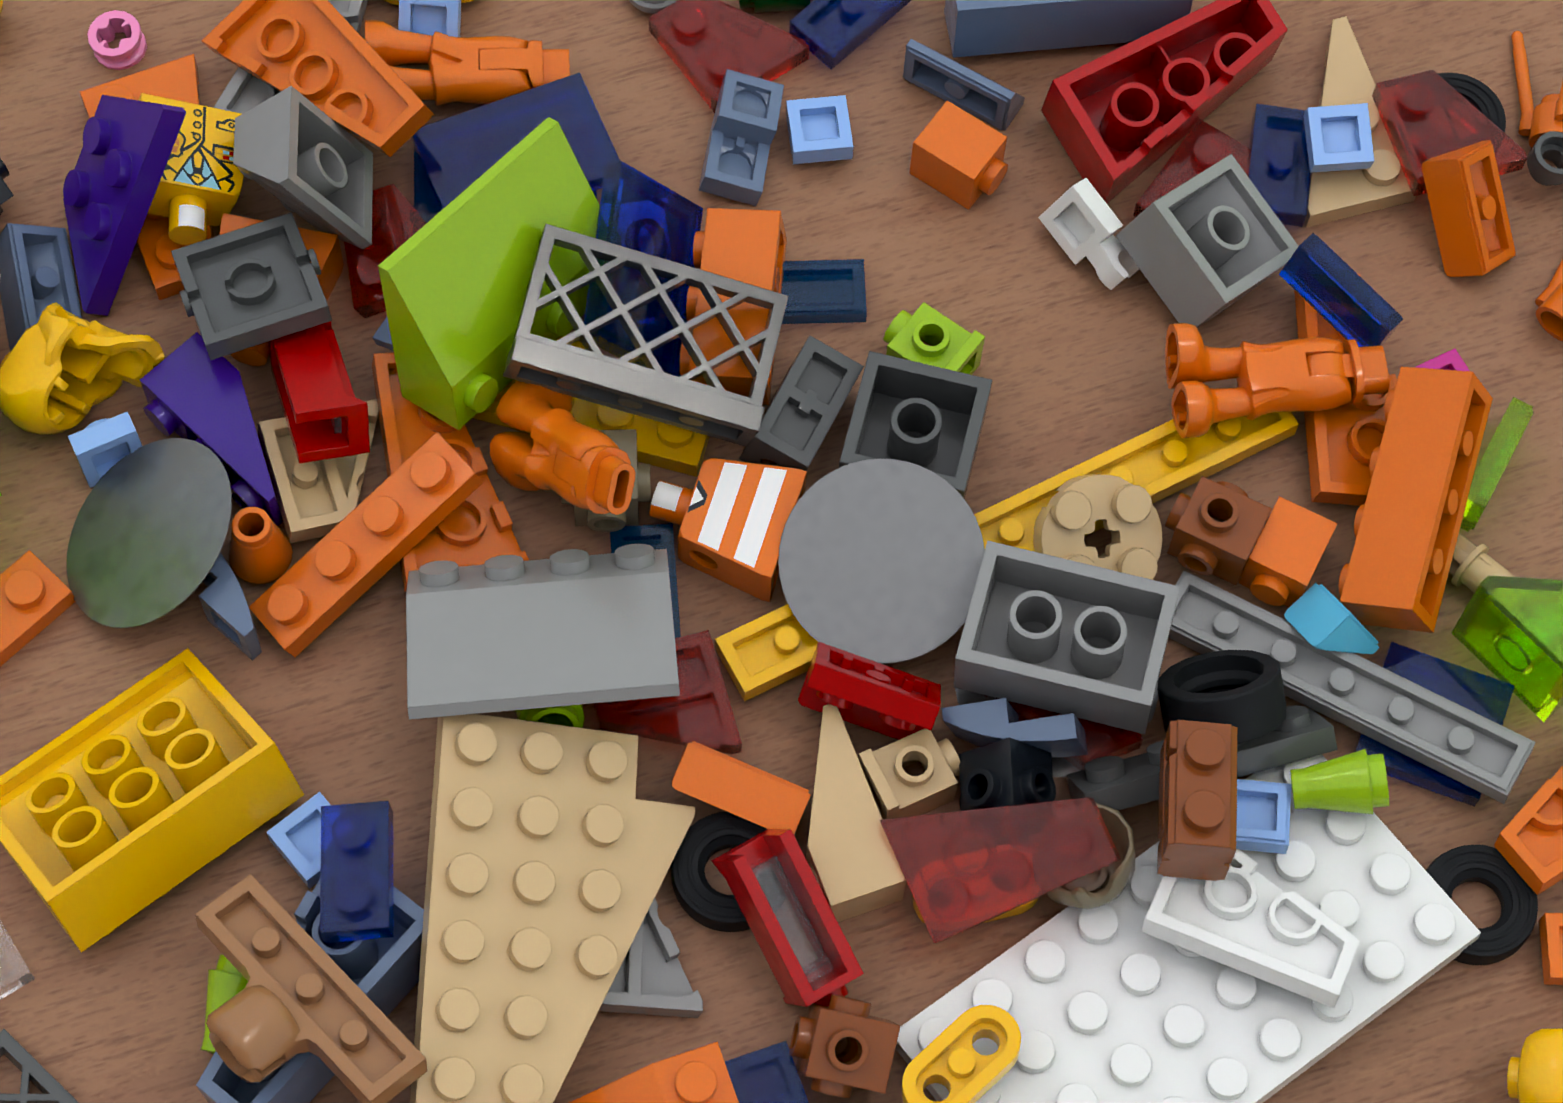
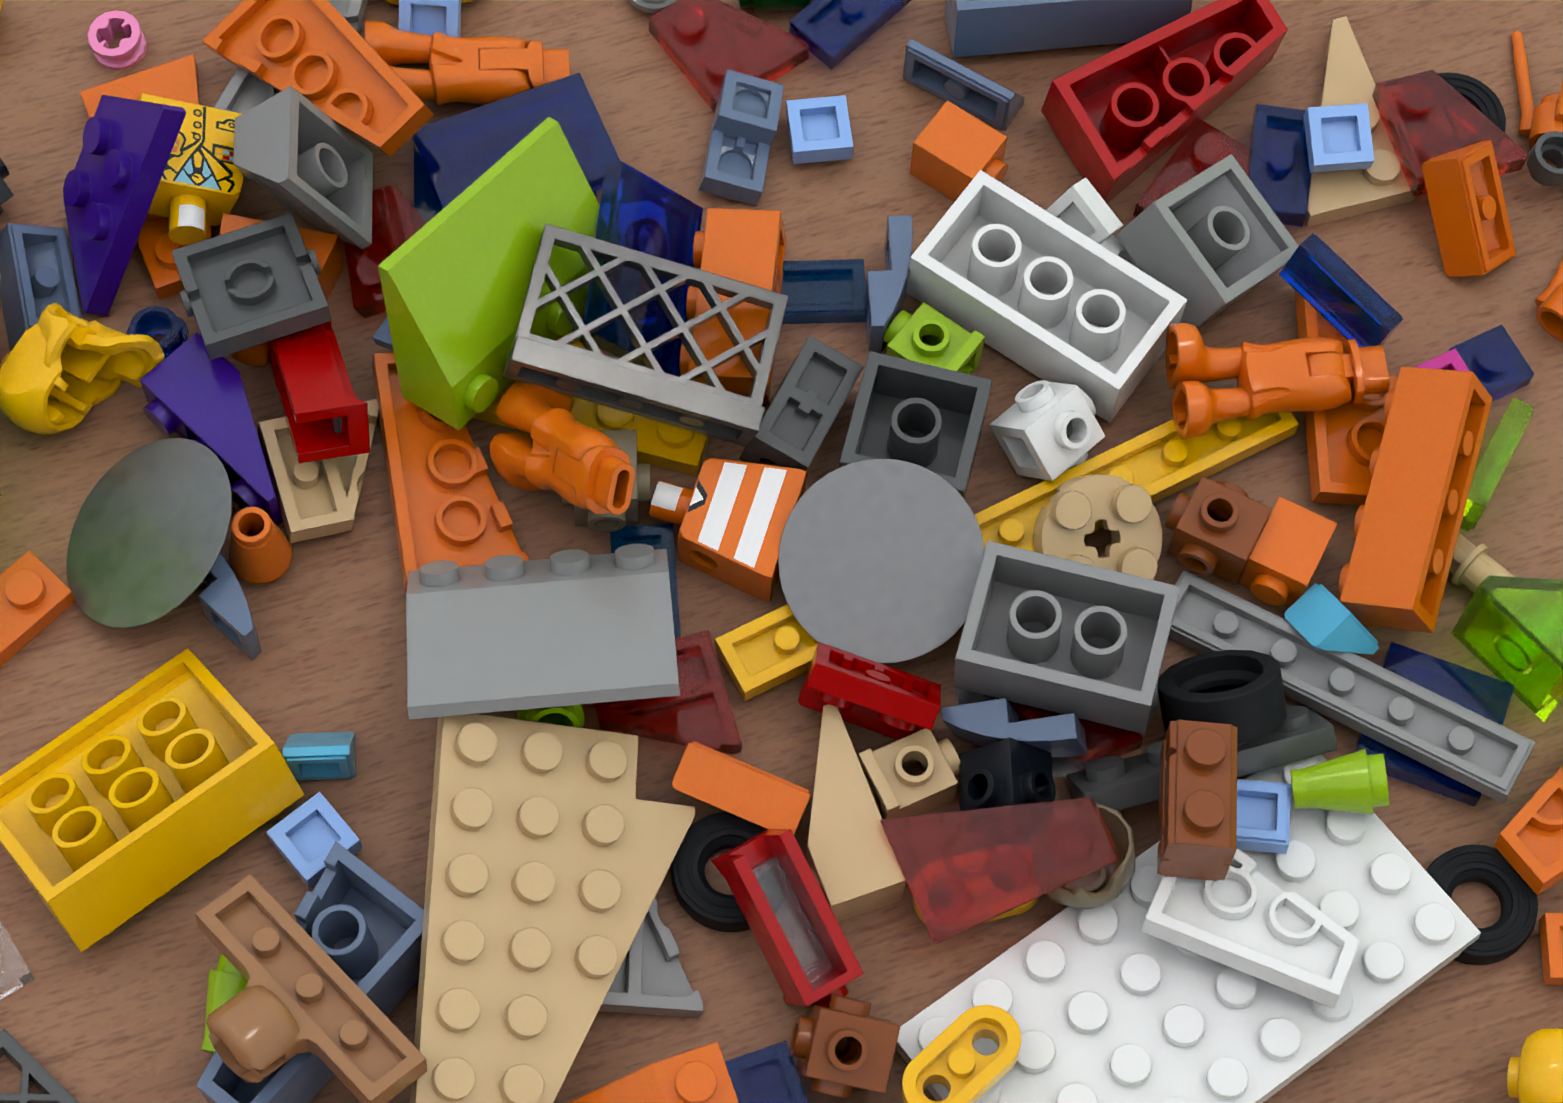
(103, 445): light blue plate -> none
(163, 321): none -> clear blue plate
(321, 755): none -> medium azure slope
(356, 872): clear blue plate -> none
(365, 545): orange plate -> none
(887, 288): none -> sand blue slope
(1044, 293): none -> white brick
(1048, 429): none -> white brick
(1496, 362): none -> clear blue plate

